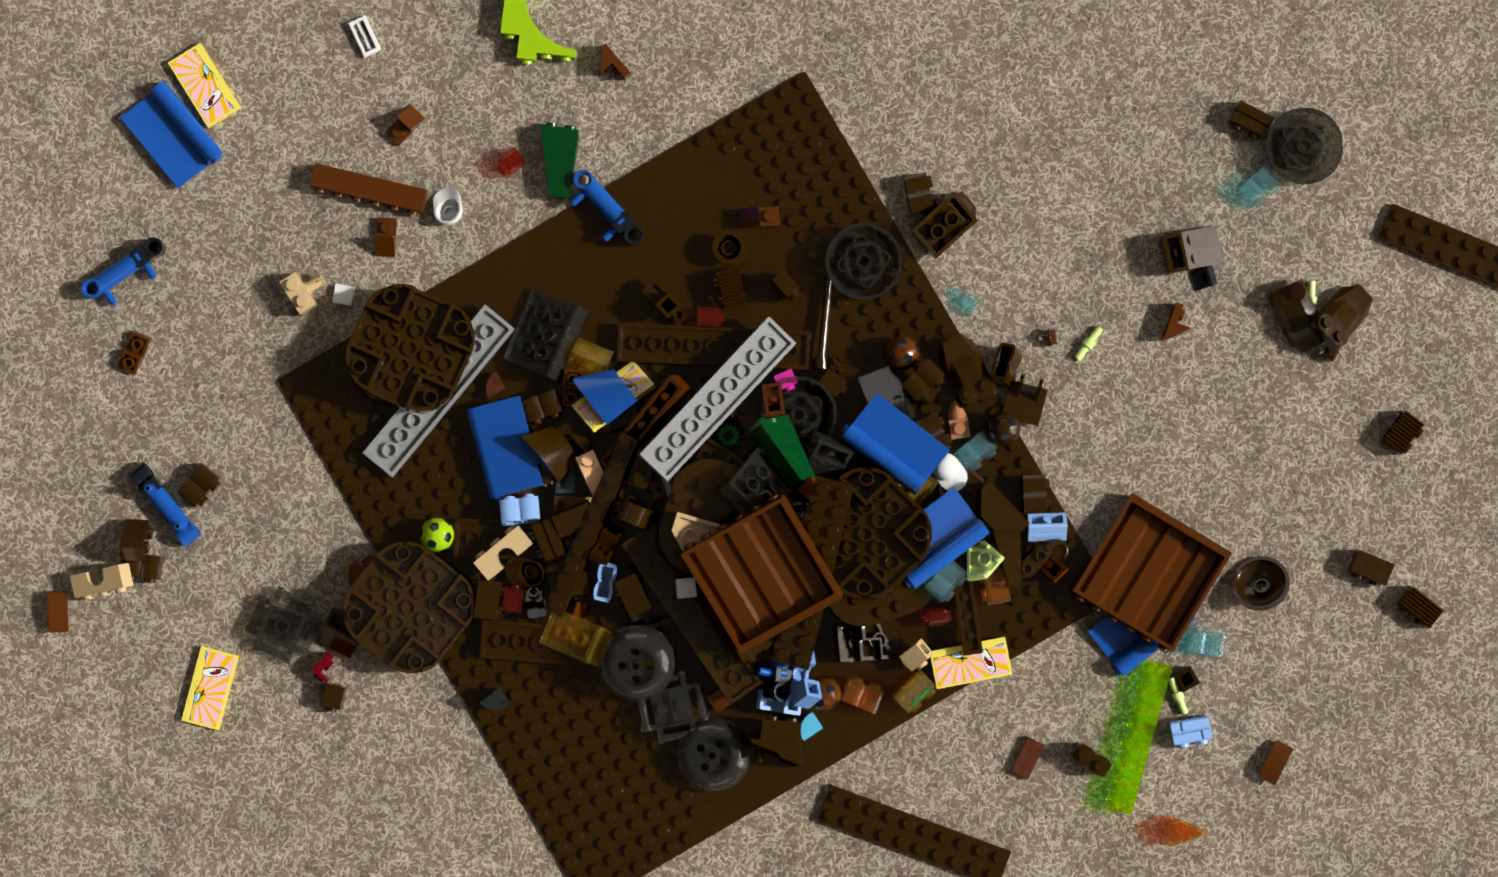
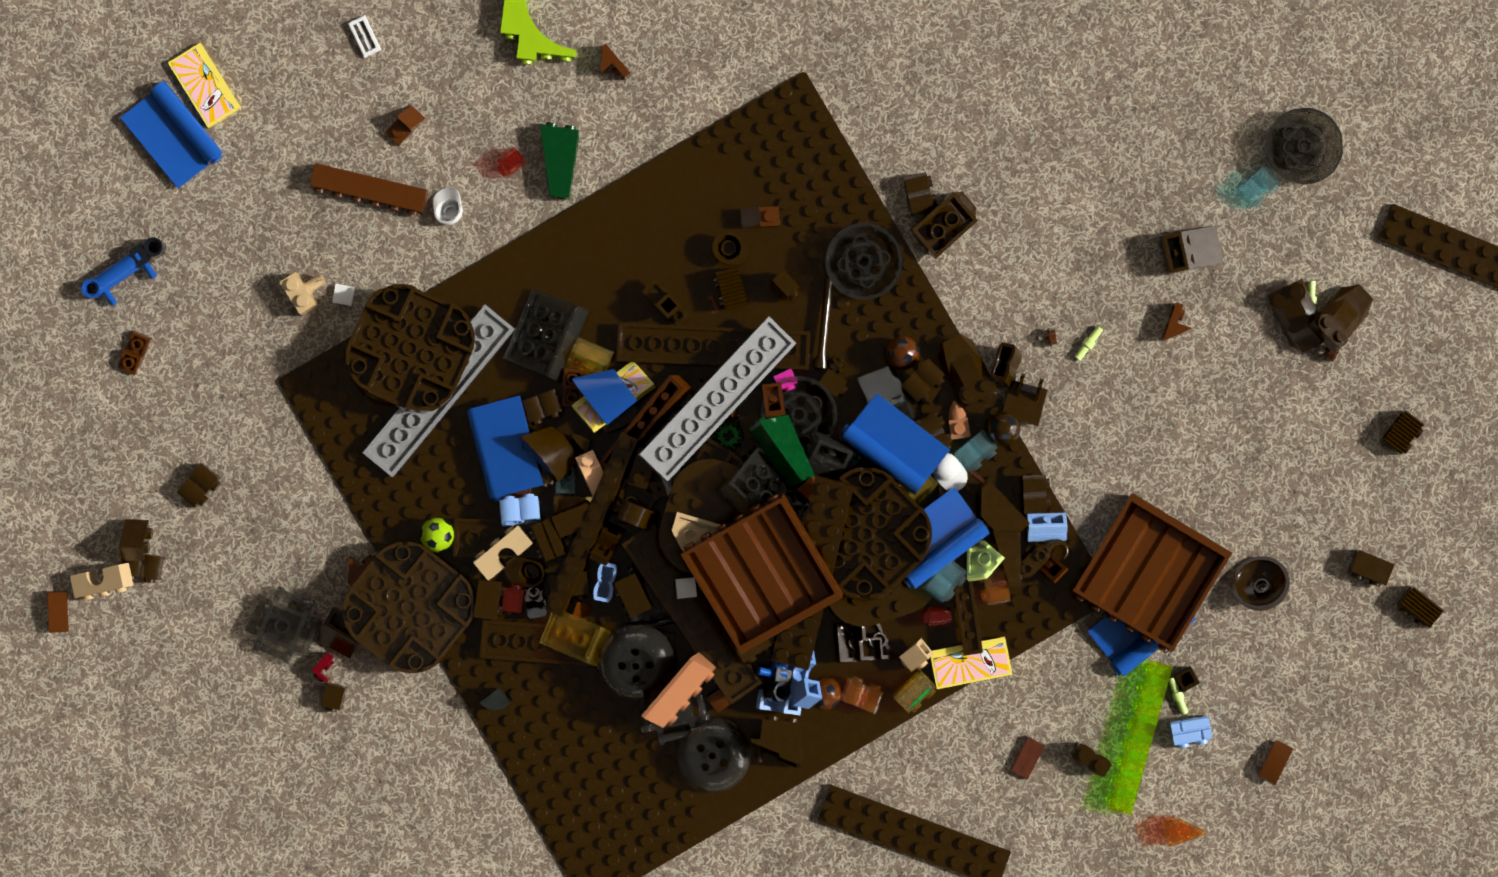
(154, 491): blue piece -> none
(210, 688): tile -> none
(386, 237): reddish brown slope -> none
(494, 385): copper tile -> none
(607, 207): blue piece -> none
(679, 691): none -> nougat slope
(710, 316): clear red brick -> none
(810, 726): medium azure brick -> none
(962, 299): clear light blue plate -> none
(1204, 278): black slope -> none
(1204, 642): clear light blue brick -> none
(1250, 120): dark brown brick -> none

